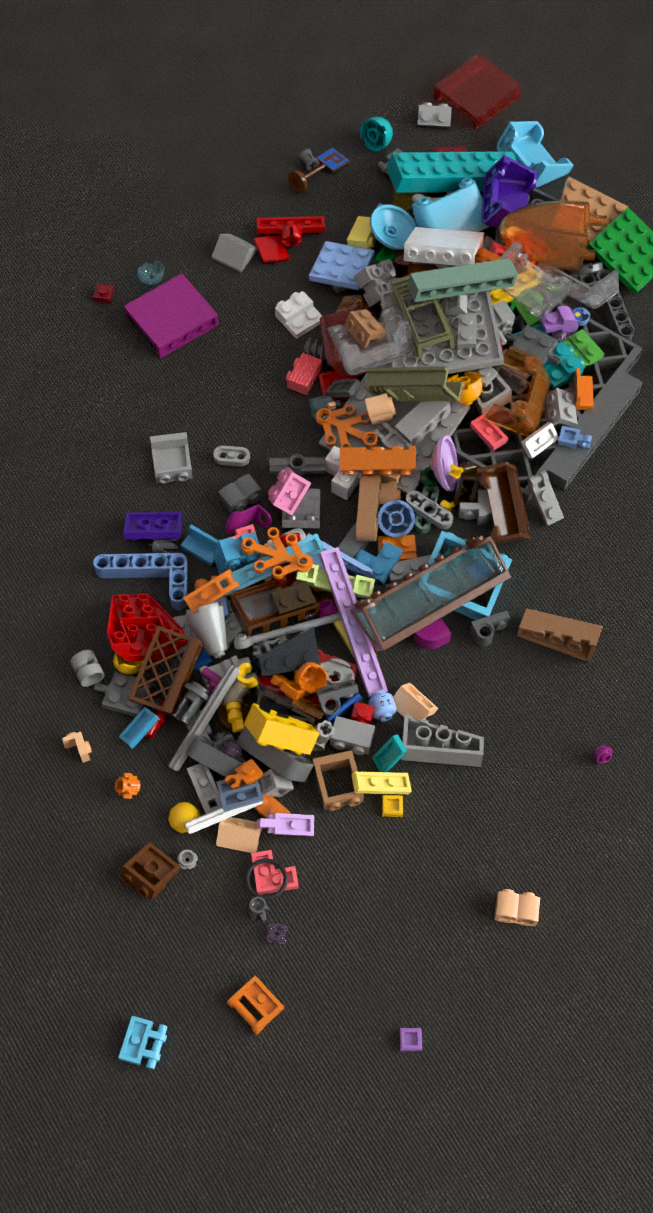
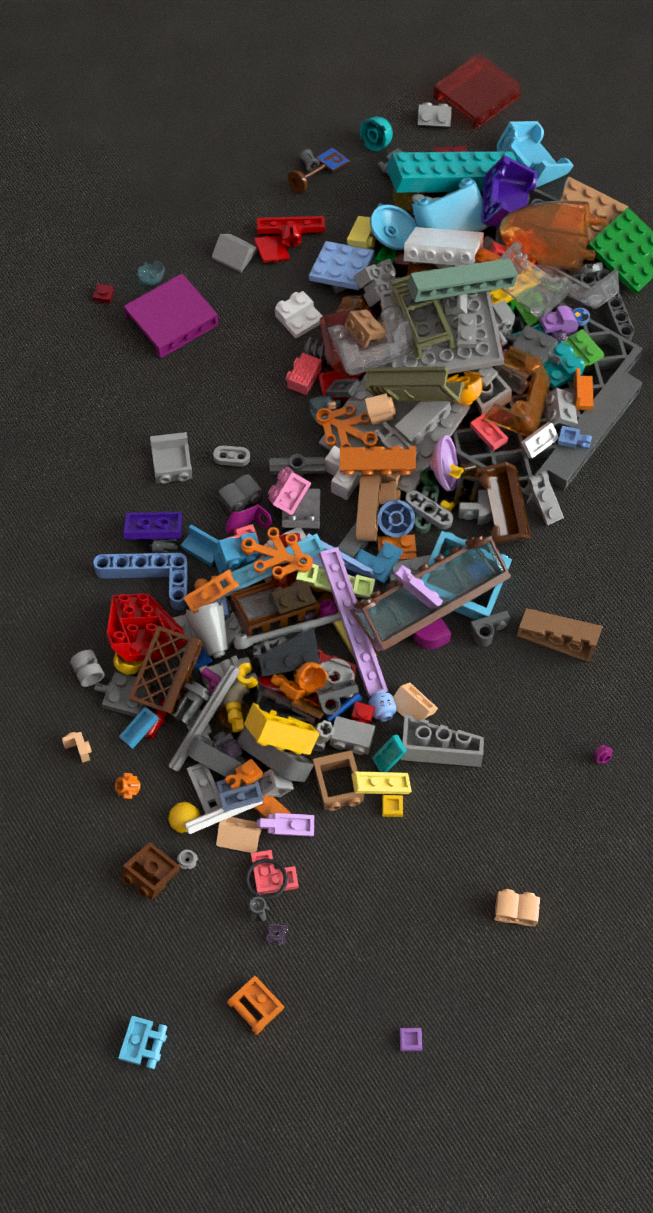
(417, 588): none -> lavender hinge

